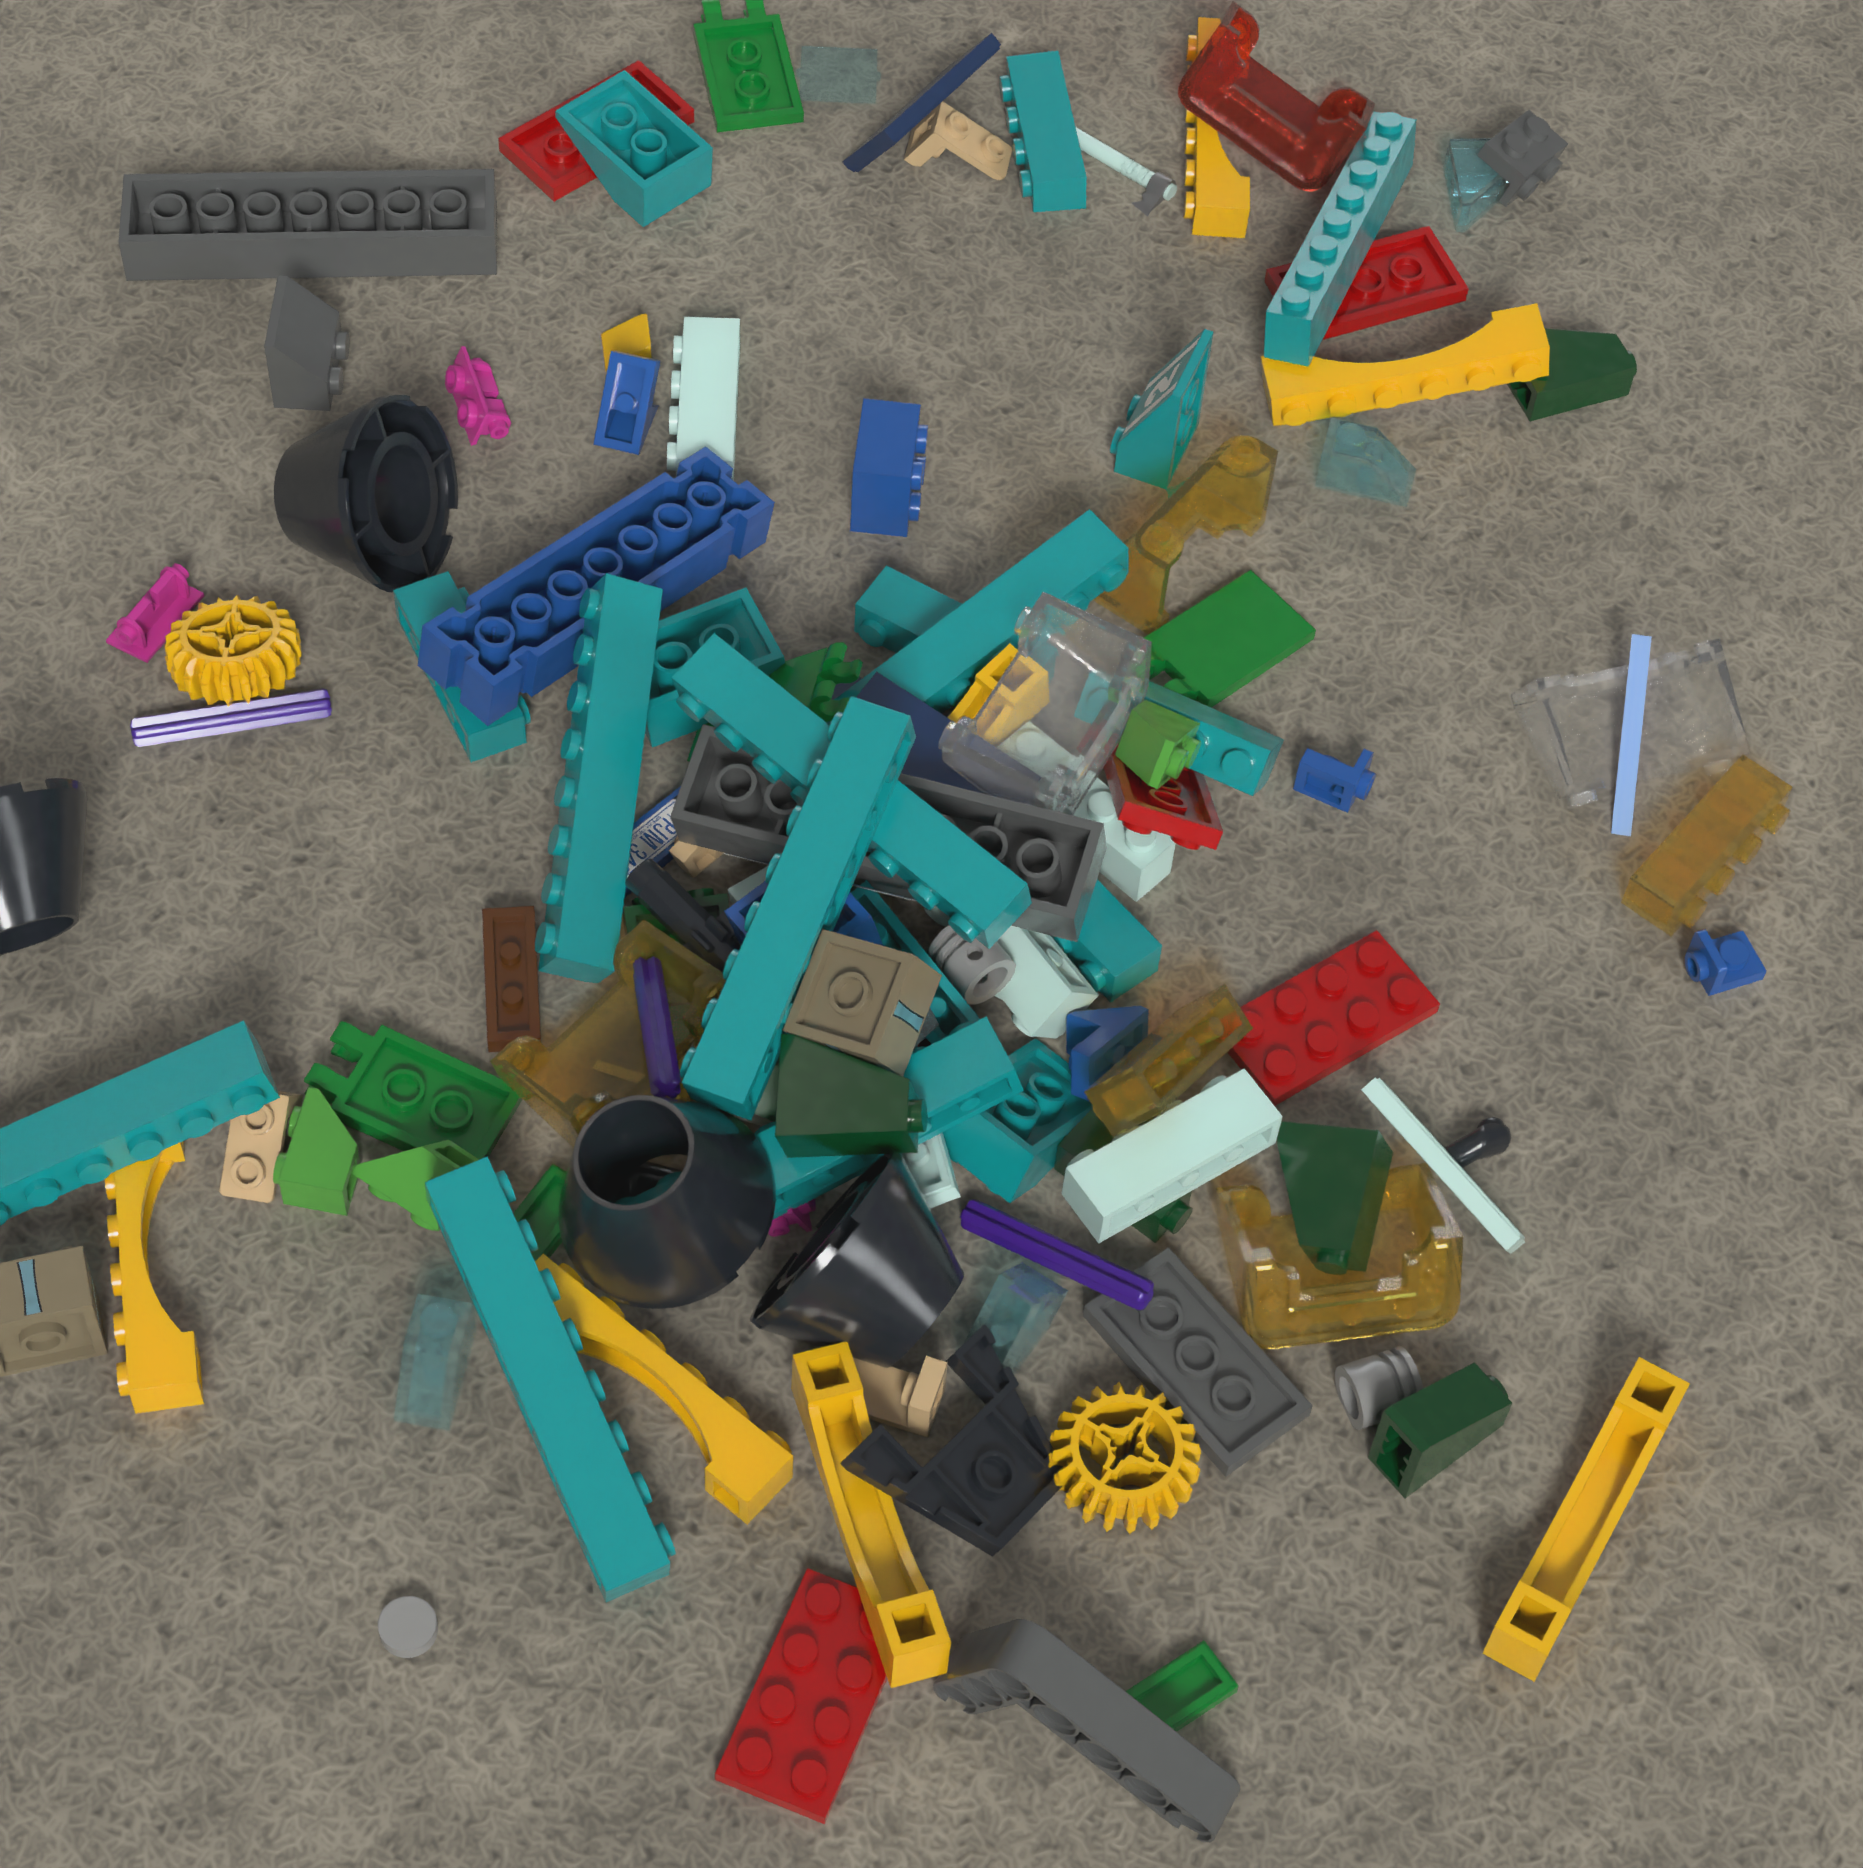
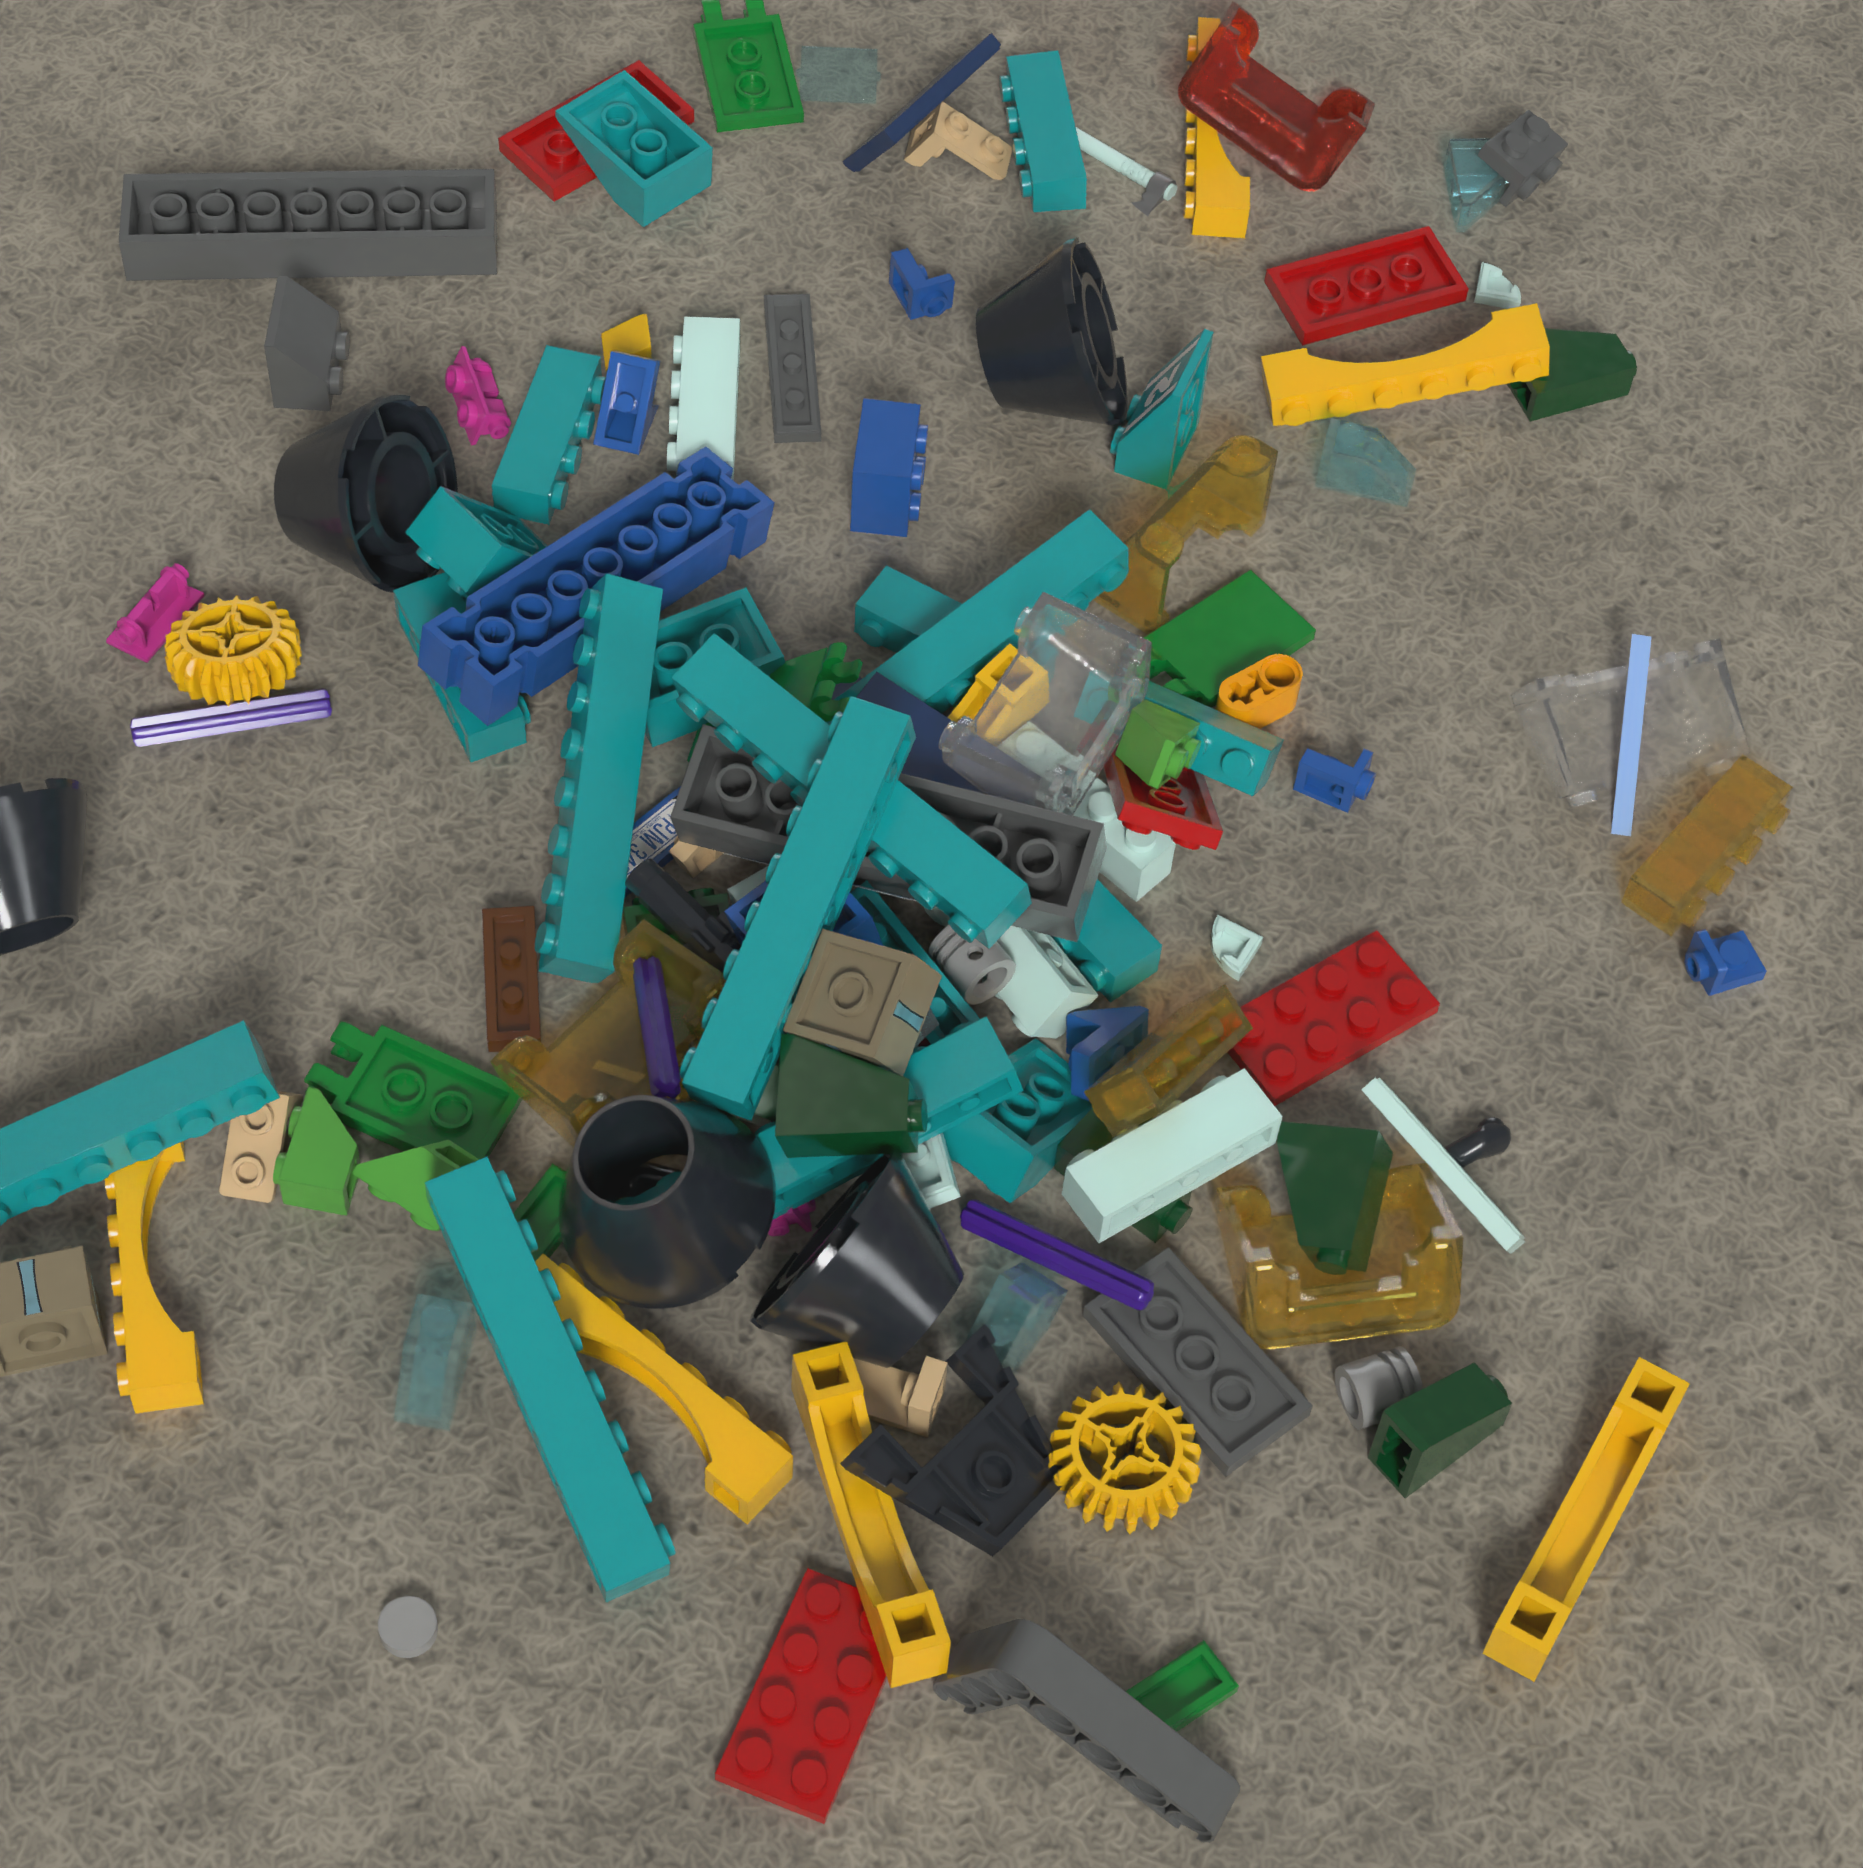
(470, 540): none -> teal slope
(548, 435): none -> teal brick
(792, 368): none -> dark grey tile
(915, 290): none -> blue bracket
(1052, 341): none -> black cone
(1233, 946): none -> light aqua tile
(1262, 691): none -> light orange beam
(1339, 239): teal brick -> none
(1496, 289): none -> light aqua tile

